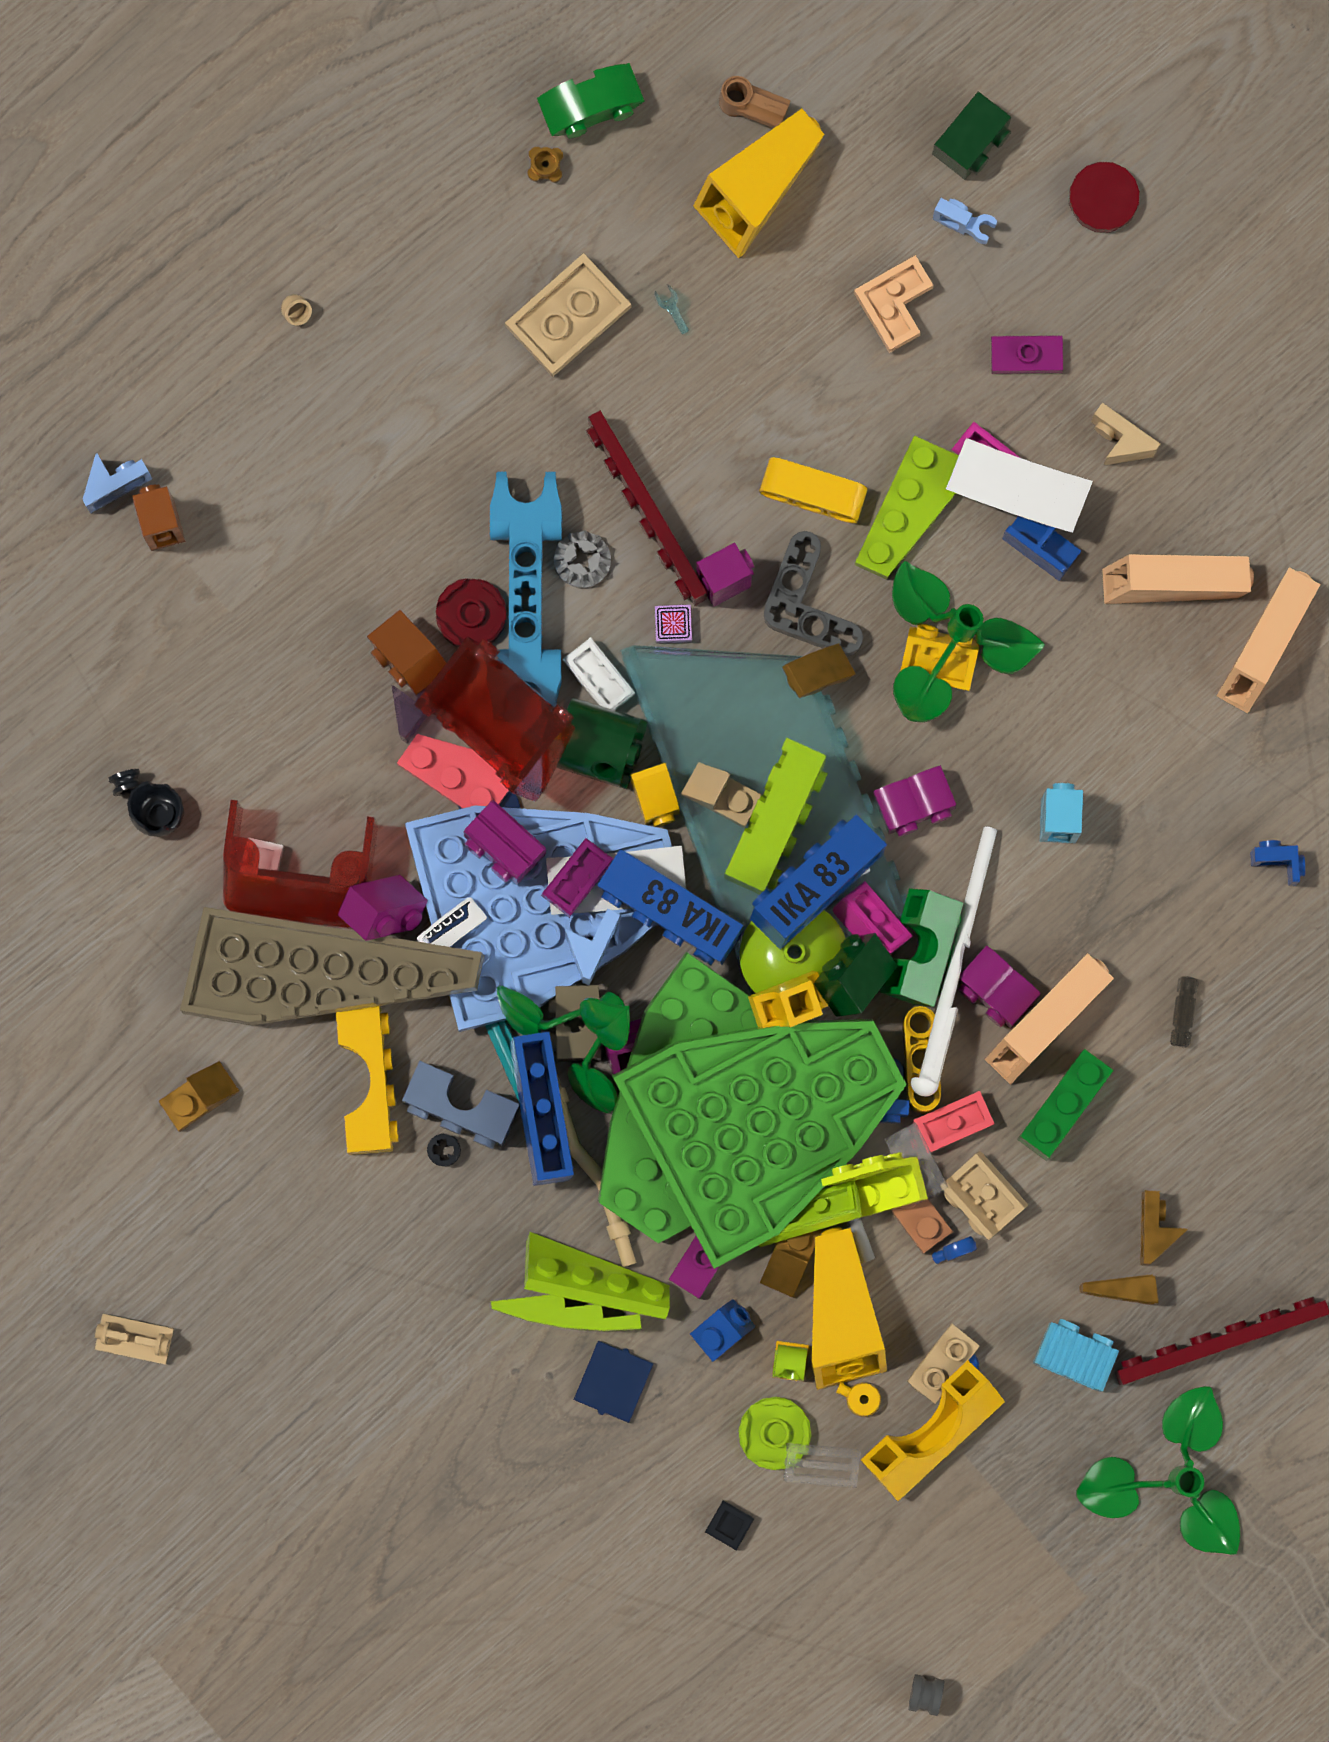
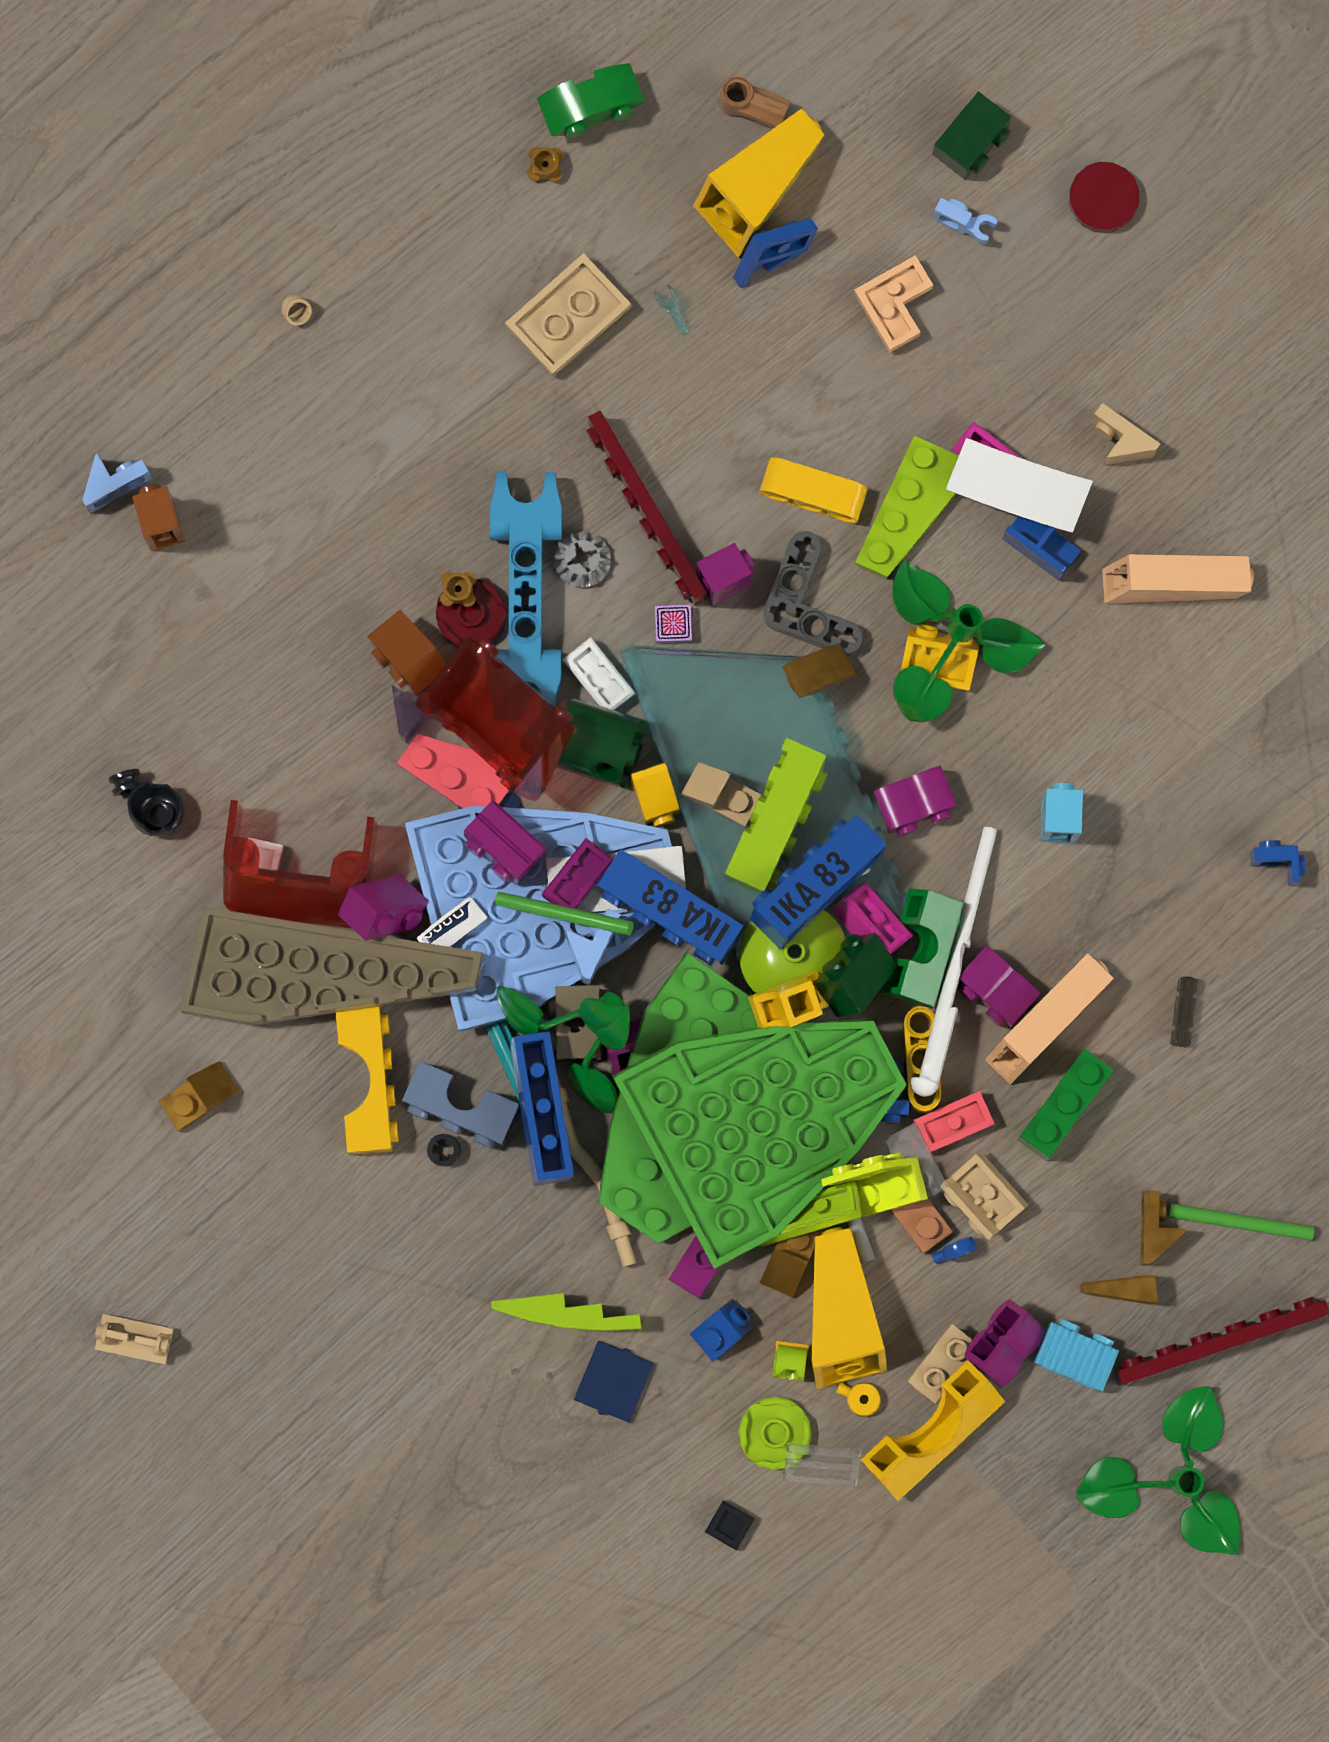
(465, 596): none -> pearl gold plate
(564, 913): none -> bright green bar
(585, 1278): lime wing -> none
(774, 248): none -> blue wing
(926, 1695): dark grey wheel -> none
(1005, 1343): none -> magenta brick
(1026, 354): magenta plate -> none
(1241, 1221): none -> bright green bar
(1268, 640): light nougat slope -> none

